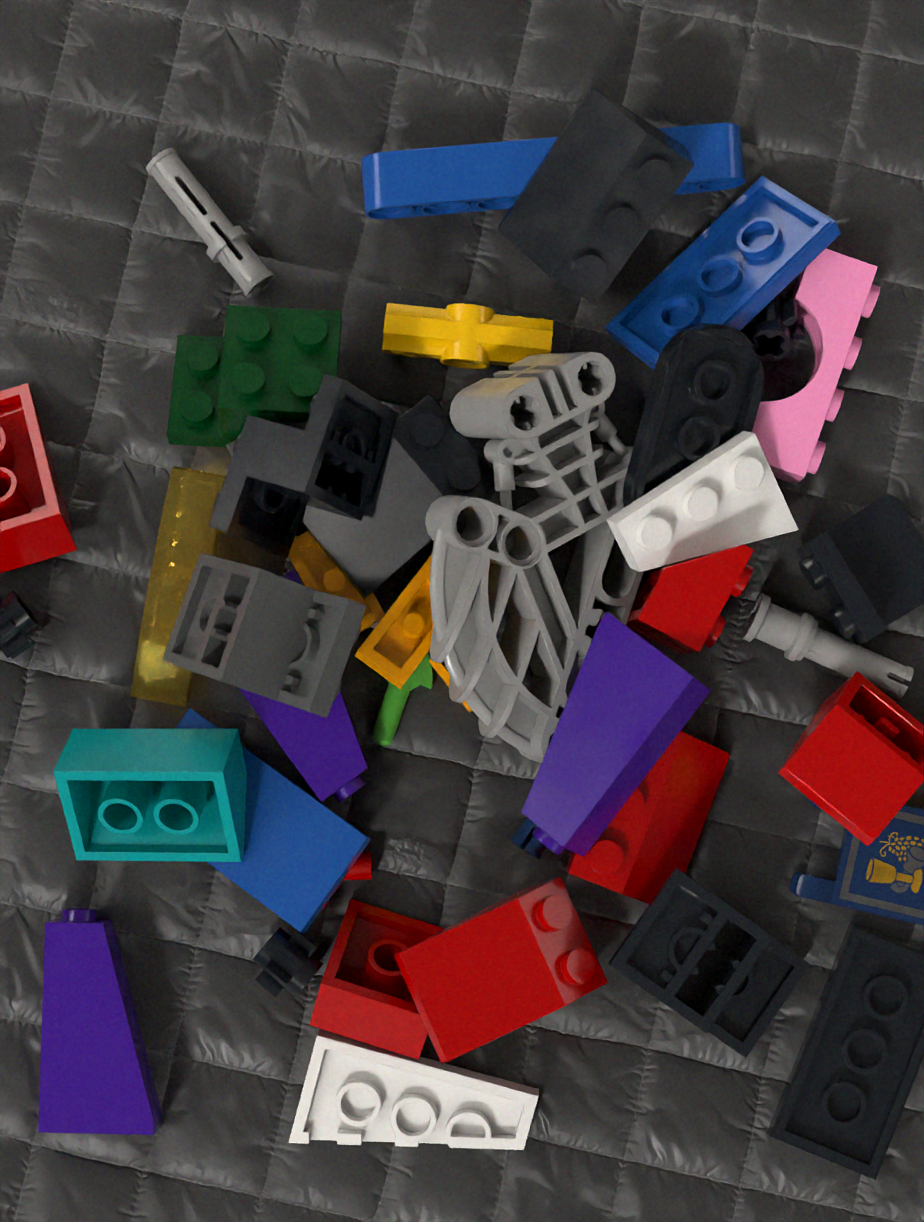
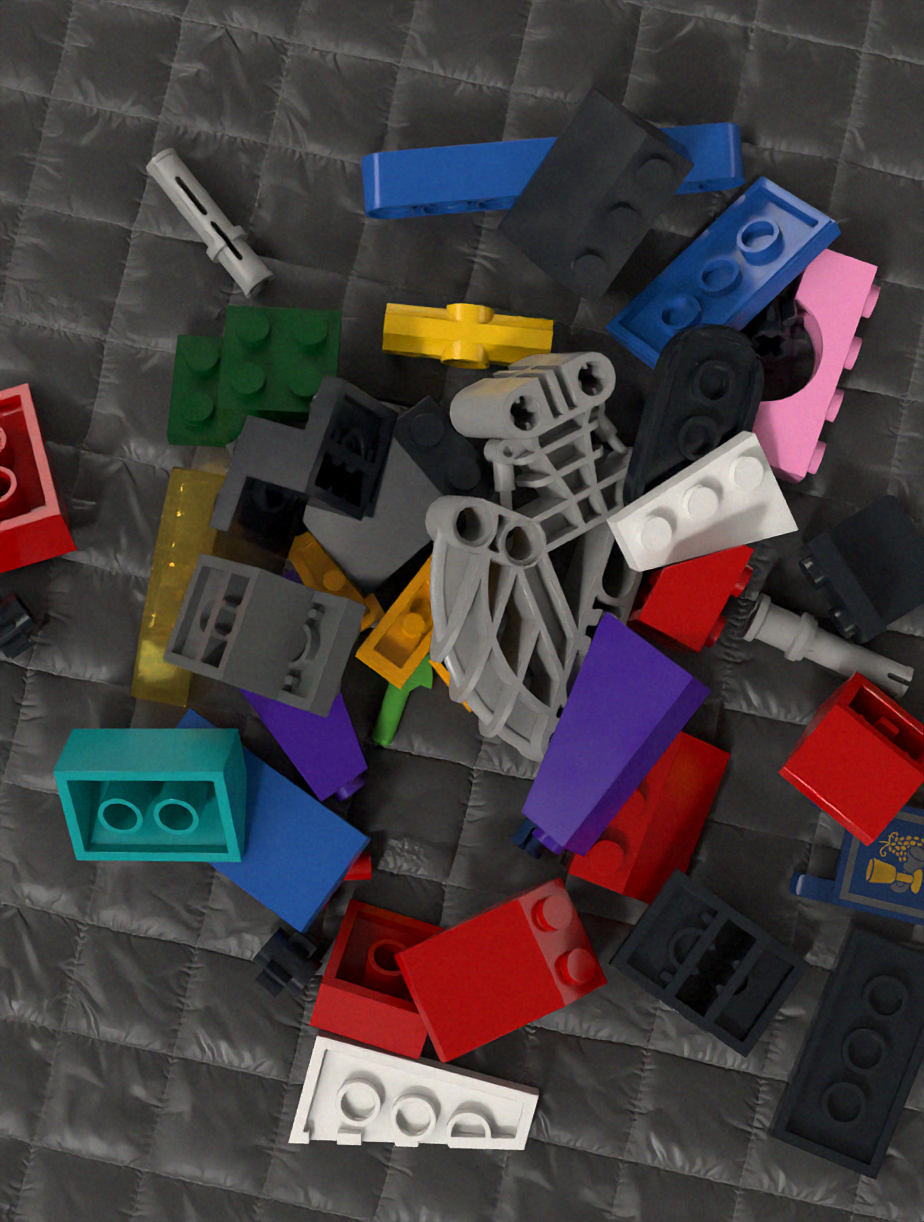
(91, 1040): dark purple slope -> none

